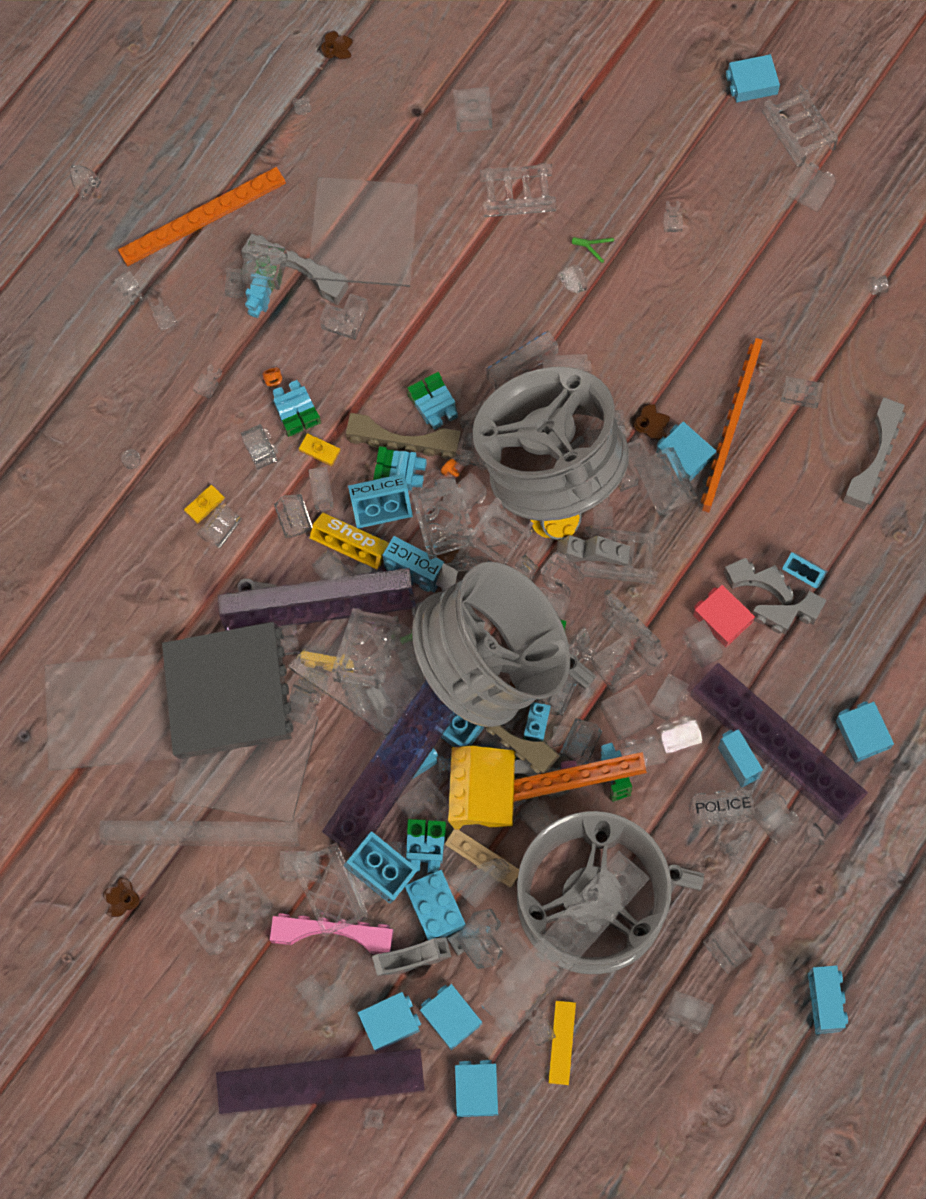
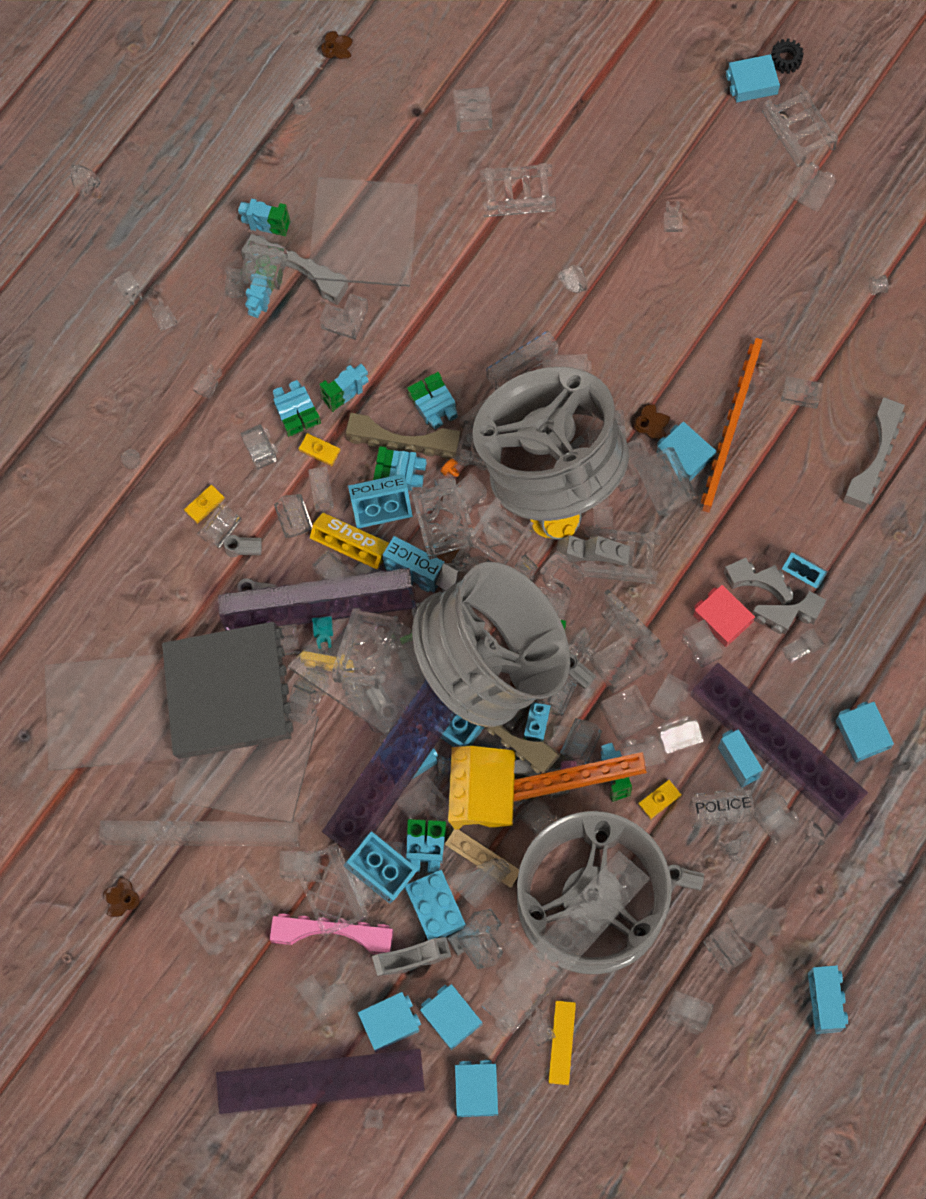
(201, 216): orange plate -> none
(245, 546): none -> light grey piece
(265, 217): none -> hips
(272, 374): orange tile -> none
(323, 630): none -> teal plate
(344, 387): none -> hips
(586, 243): bright green plant -> none
(659, 799): none -> yellow plate
(790, 47): none -> black tyre
(807, 643): none -> clear piece

